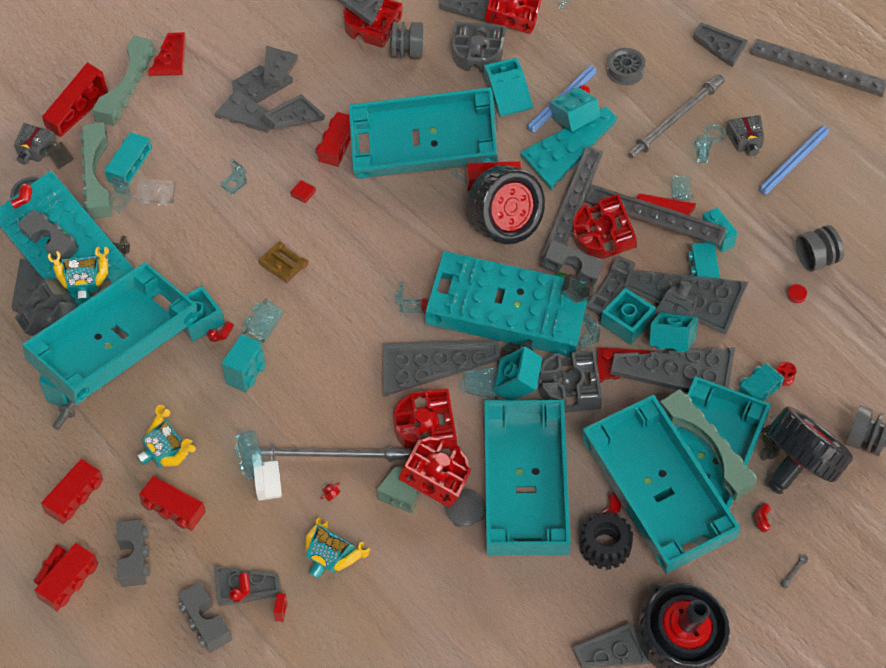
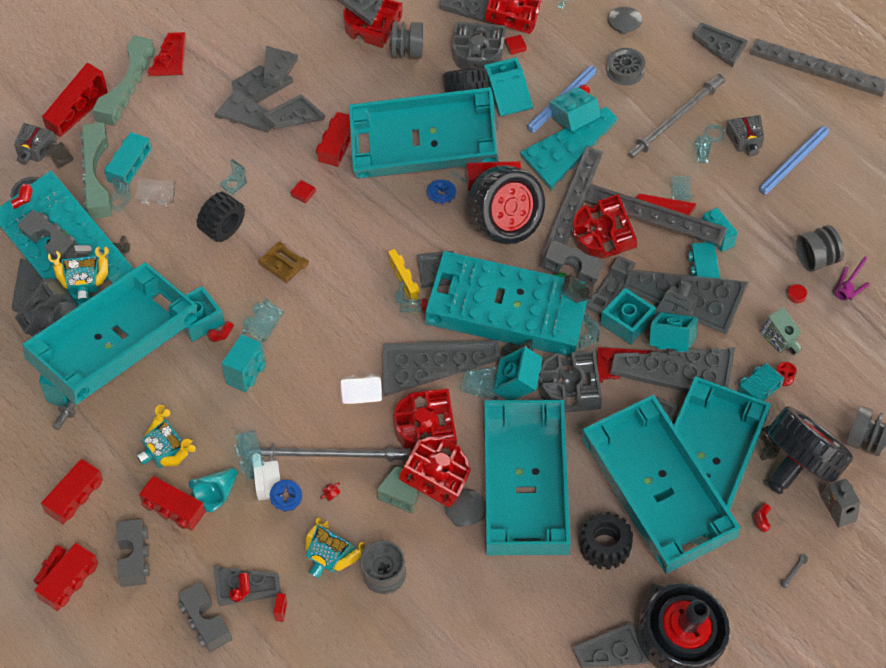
(79, 251): none -> dark grey tile
(213, 488): none -> teal hat
(220, 216): none -> black tyre
(293, 491): none -> blue gear
(361, 390): none -> clear bracket
(382, 556): none -> dark grey wheel
(403, 275): none -> yellow plate
(428, 268): none -> dark grey tile
(443, 186): none -> blue gear
(465, 79): none -> black tyre
(515, 44): none -> red tile
(614, 505): red arm -> none
(625, 19): none -> dark grey dish
(735, 475): sand green arch -> none
(781, 332): none -> sand green torso
(839, 499): none -> dark grey torso
(845, 289): none -> magenta plant

